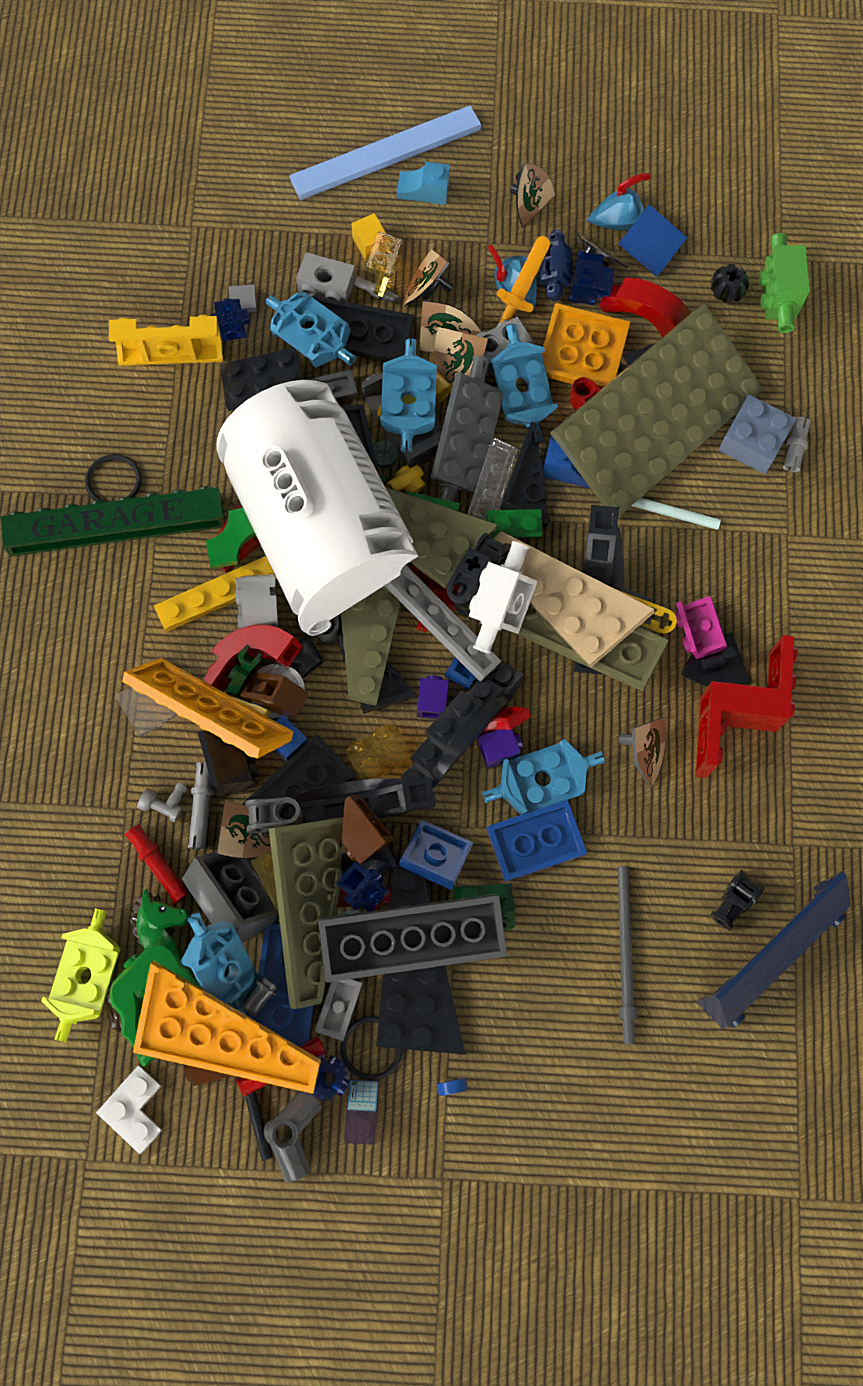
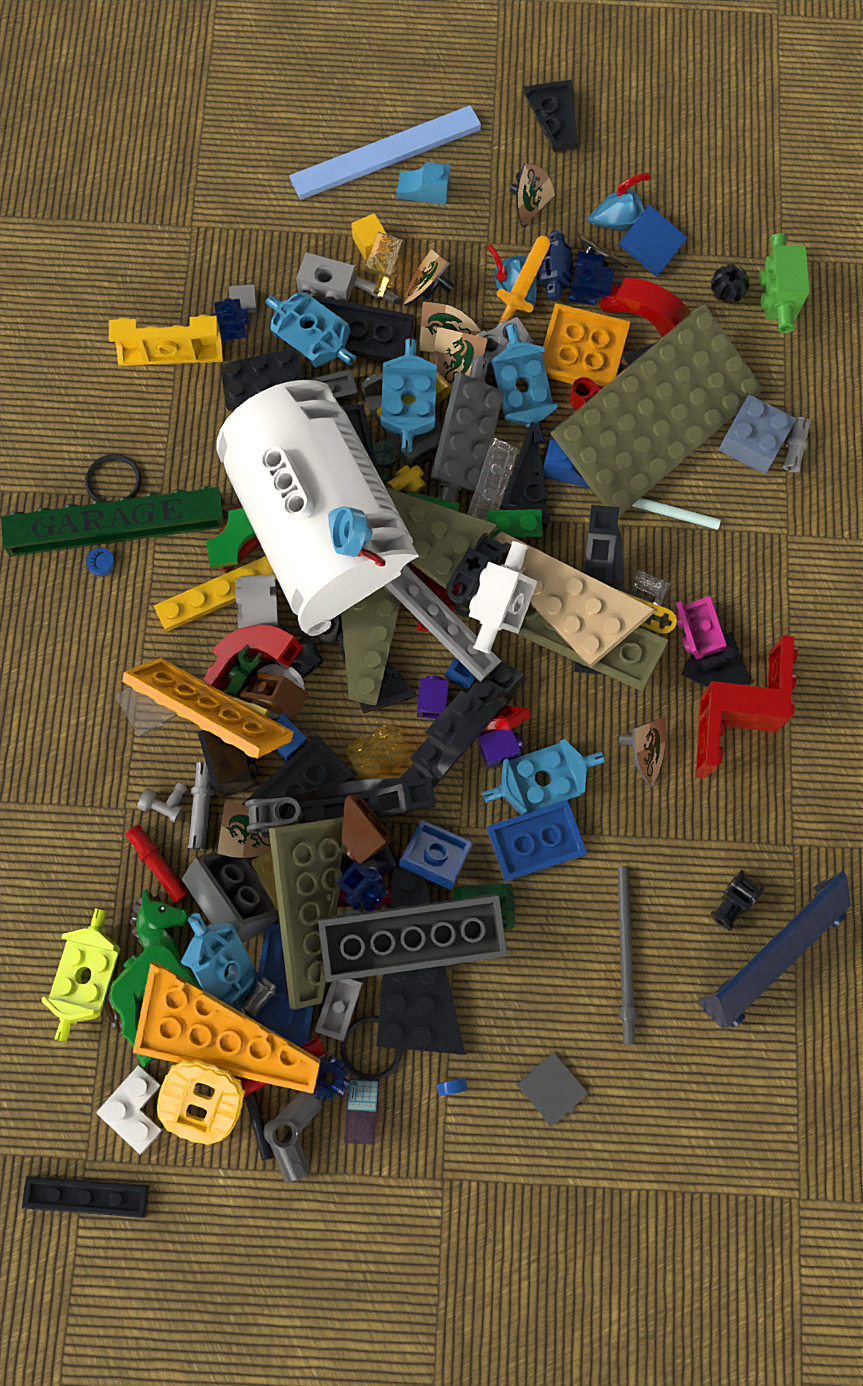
(85, 1196): none -> black tile
(100, 561): none -> blue tile
(179, 1092): none -> yellow piece
(350, 533): none -> dark azure piece
(552, 1089): none -> dark grey piece
(555, 112): none -> black wing
(652, 585): none -> clear tile

